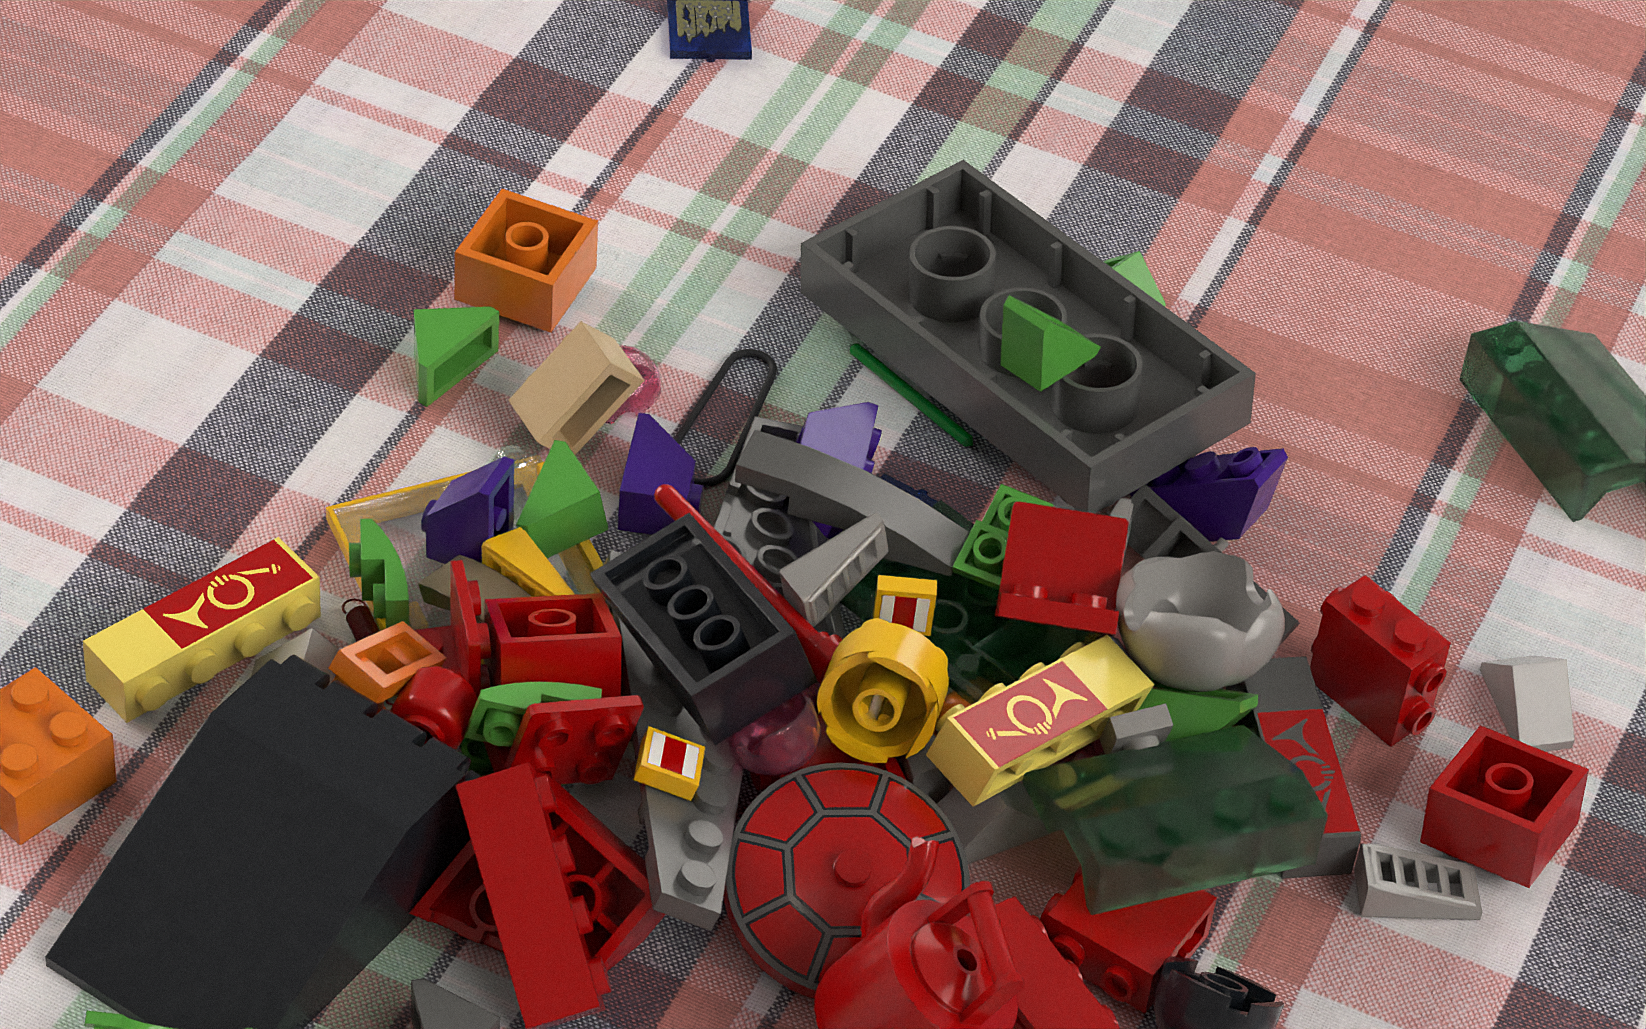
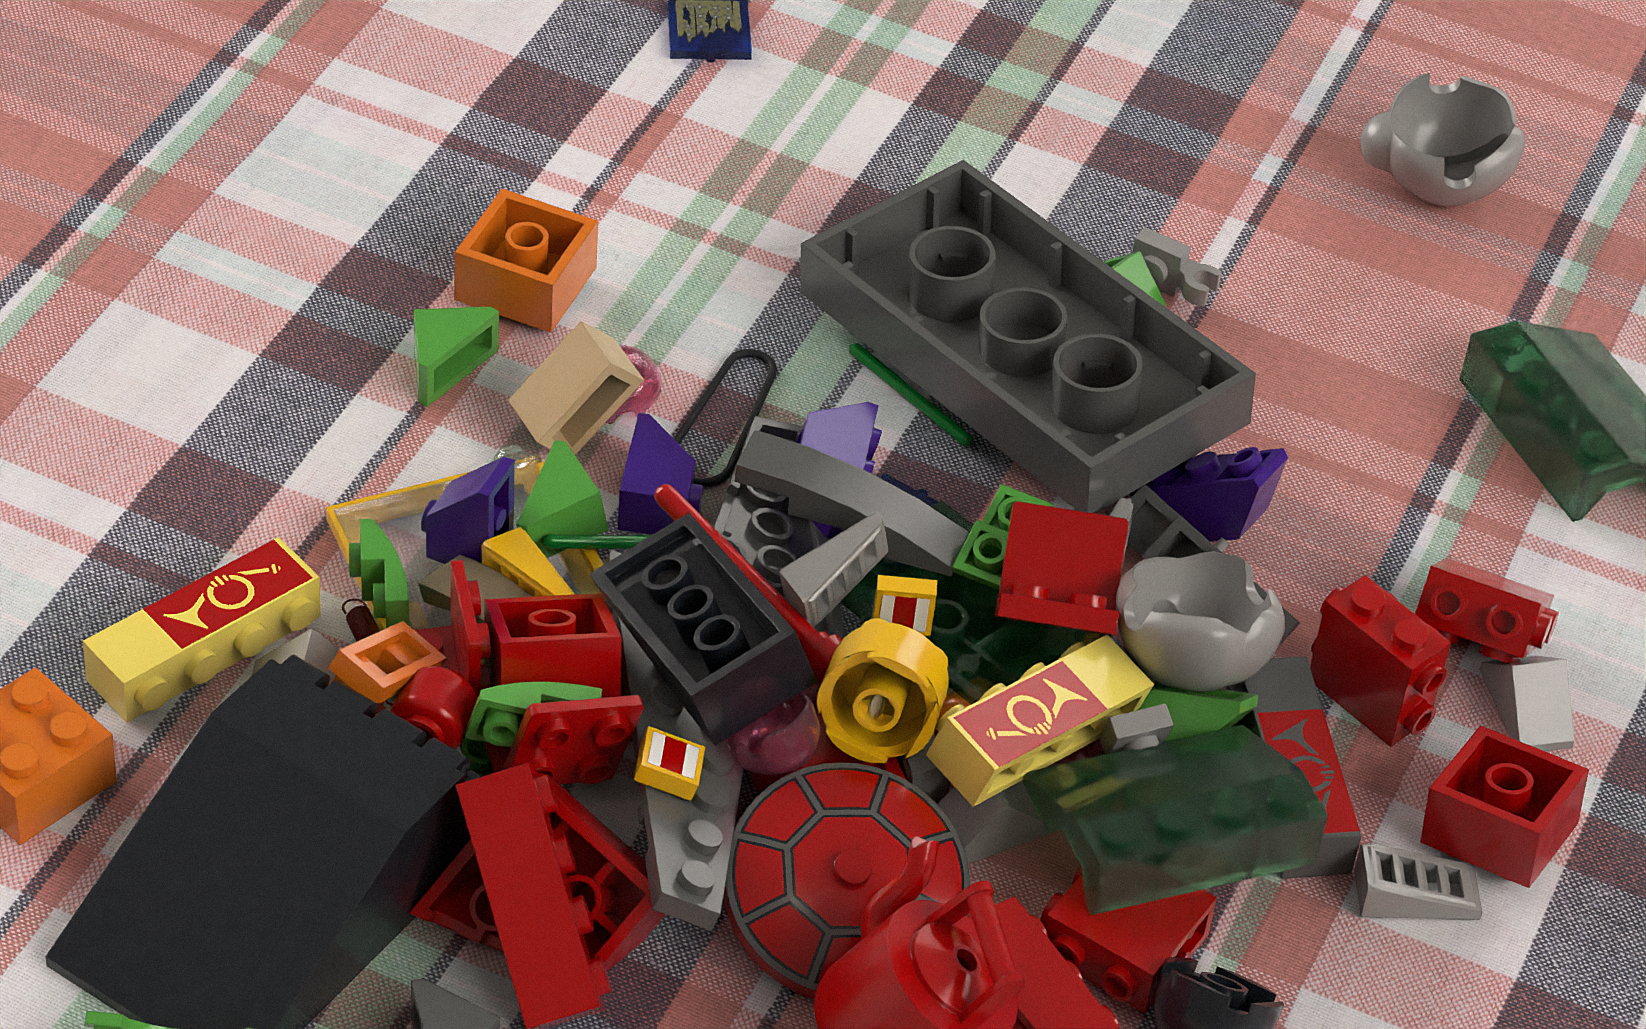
(568, 541): none -> green axle
(1040, 346): bright green slope -> none
(1174, 270): none -> light grey plate
(1446, 140): none -> light grey piece
(1486, 609): none -> red brick

